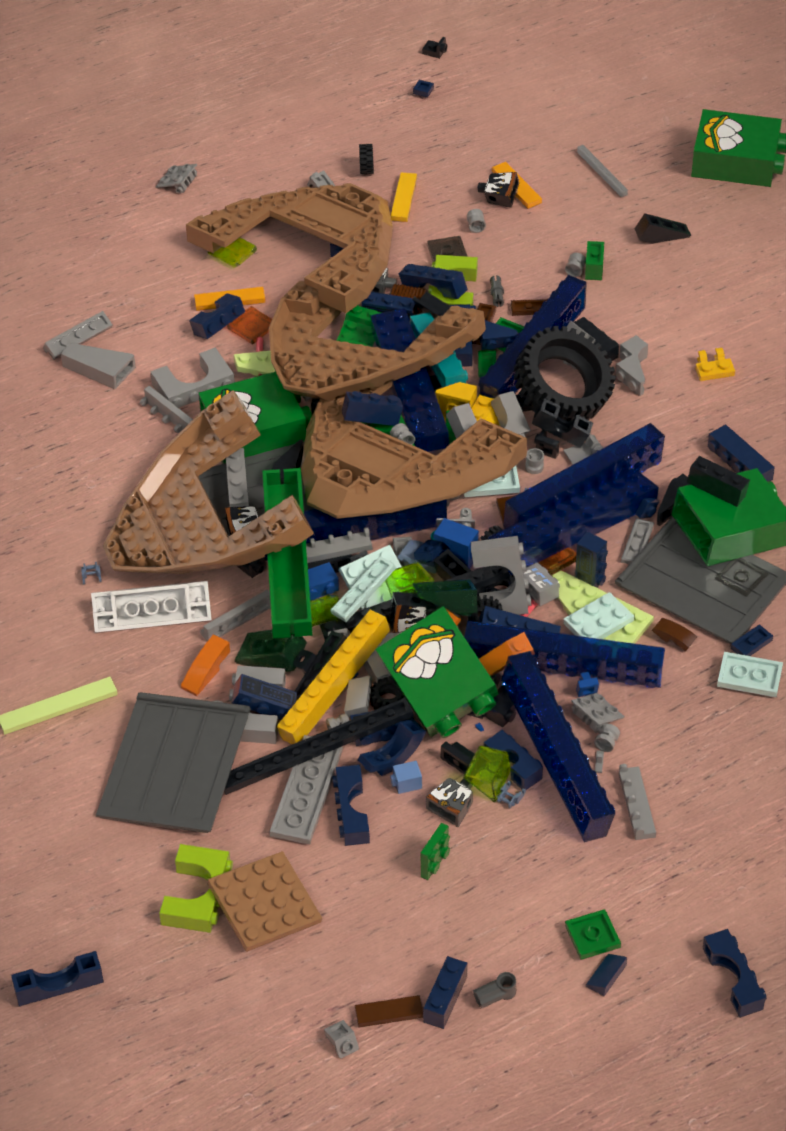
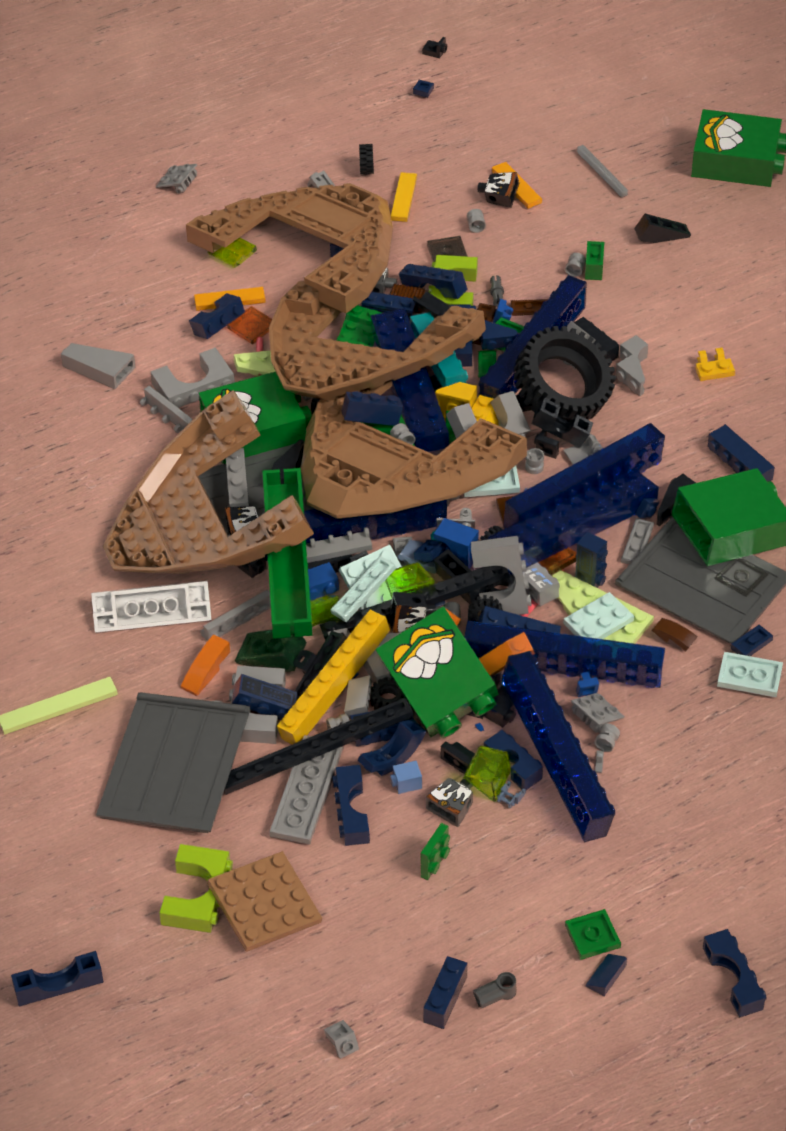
(78, 334): light grey hinge -> none
(97, 572): sand blue piece -> none
(389, 1011): reddish brown tile -> none
(454, 595): clear green slope -> none
(502, 311): none -> blue tile
(637, 802): light grey hinge -> none
(718, 481): black brick -> none

